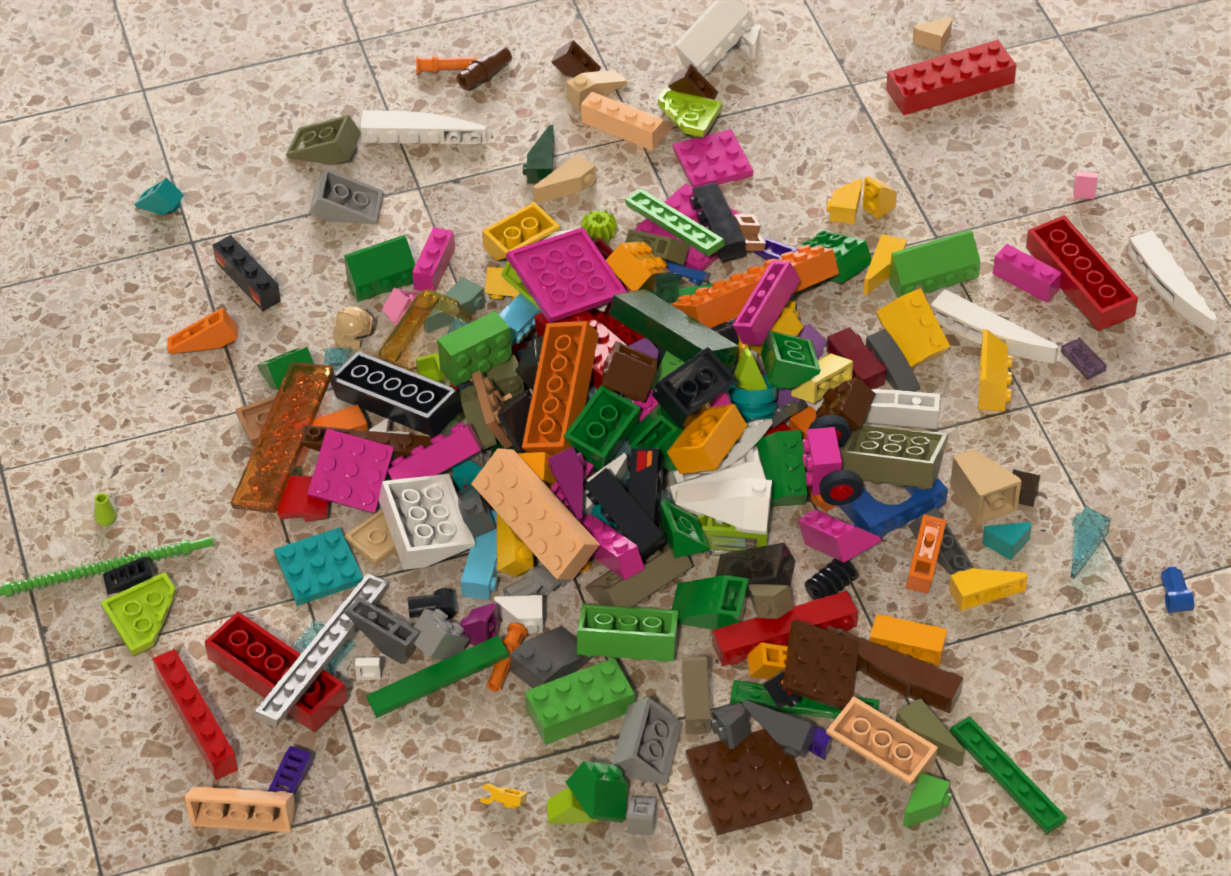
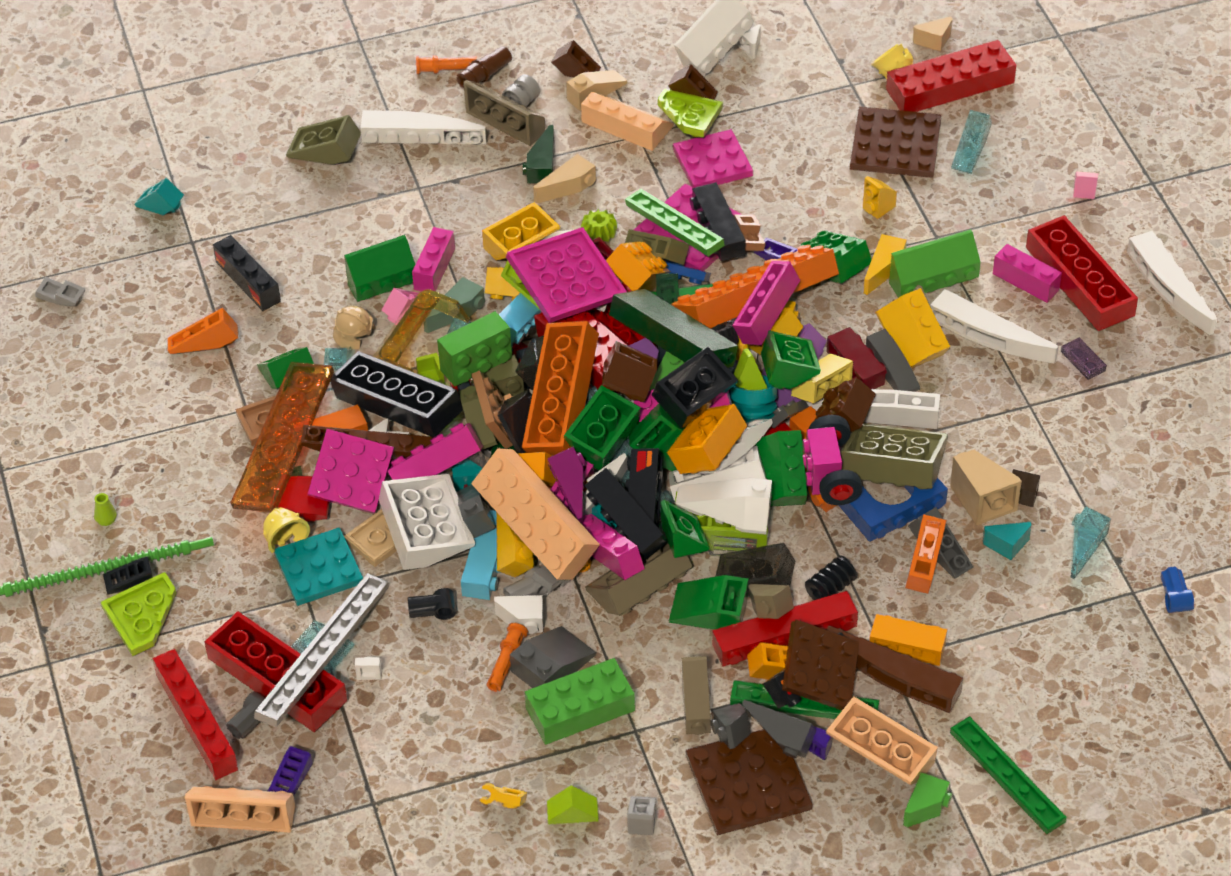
(62, 294): none -> light grey slope
(244, 720): none -> dark grey piece
(282, 525): none -> light yellow helmet
(345, 199): light grey slope -> none
(383, 630): dark grey slope -> none
(437, 676): green tile -> none
(438, 636): light grey brick -> none
(481, 624): magenta slope -> none
(503, 113): none -> dark tan slope
(523, 90): none -> light grey wheel
(600, 790): green slope -> none
(627, 632): bright green brick -> none
(647, 742): light grey slope -> none
(835, 535): dark pink slope -> none
(845, 203): yellow slope -> none
(893, 59): none -> light yellow helmet
(895, 142): none -> reddish brown plate
(924, 723): olive slope -> none
(972, 141): none -> clear light blue slope
(982, 586): yellow slope -> none
(994, 373): yellow slope -> none

